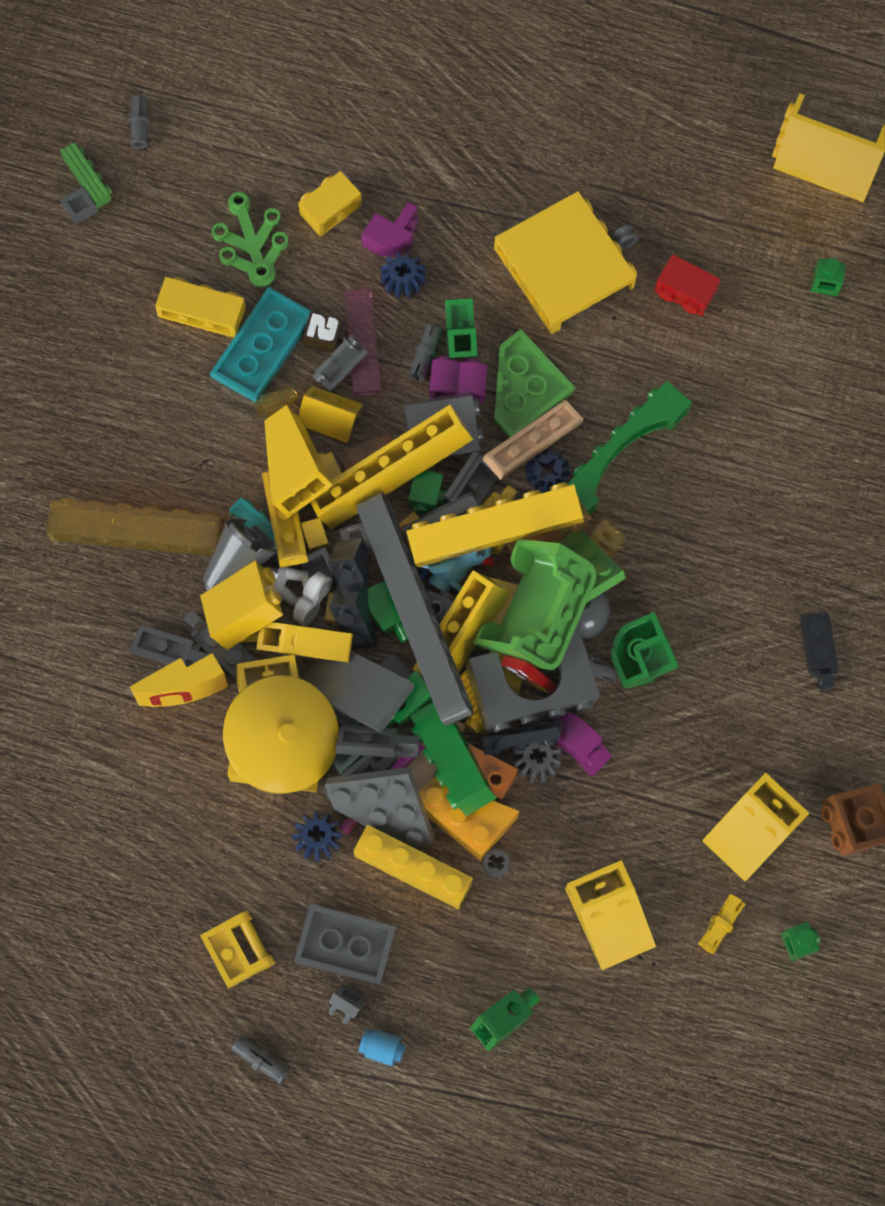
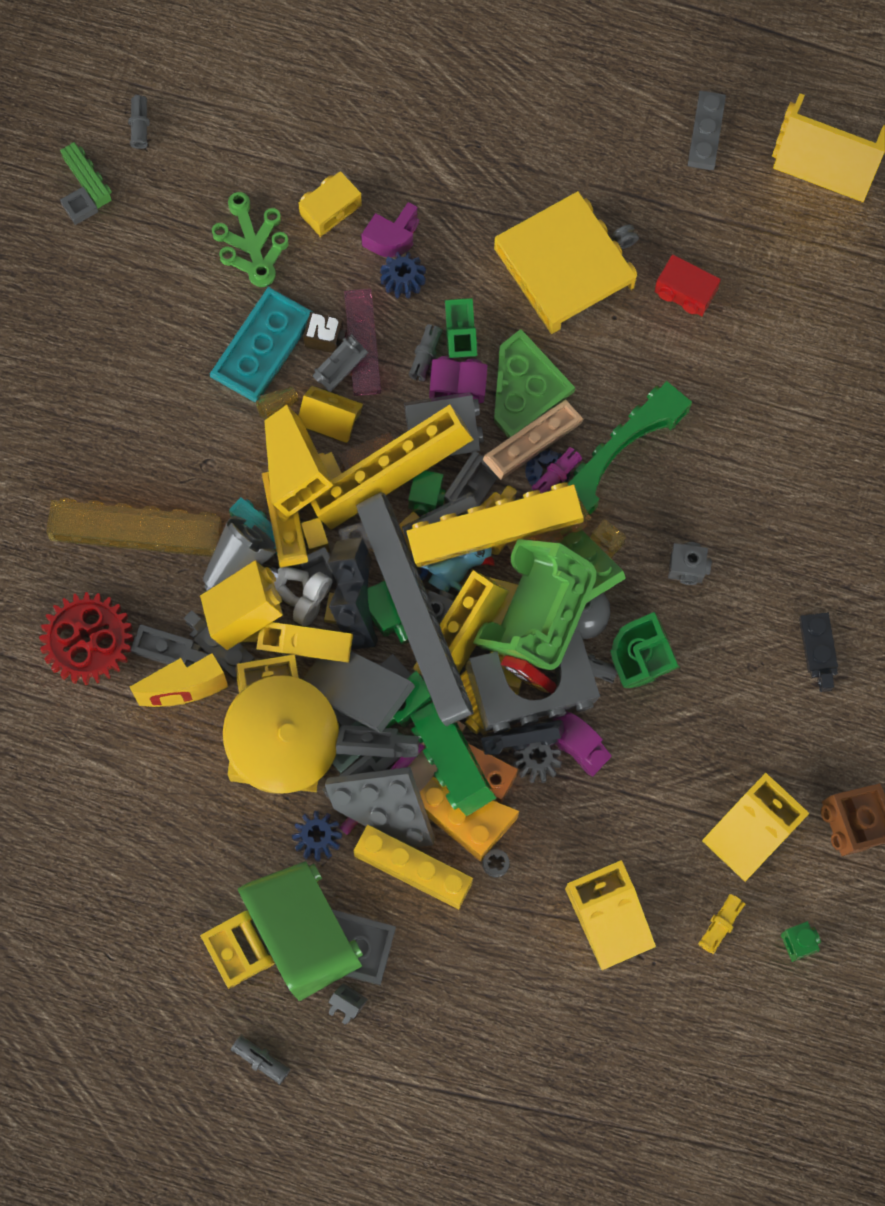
(73, 617): none -> red gear
(200, 306): yellow brick -> none
(300, 929): none -> bright green windscreen
(382, 1047): dark azure brick -> none
(498, 1023): green torso -> none
(557, 472): none -> magenta pin
(689, 563): none -> dark grey brick
(706, 130): none -> dark grey plate
(828, 271): green brick -> none

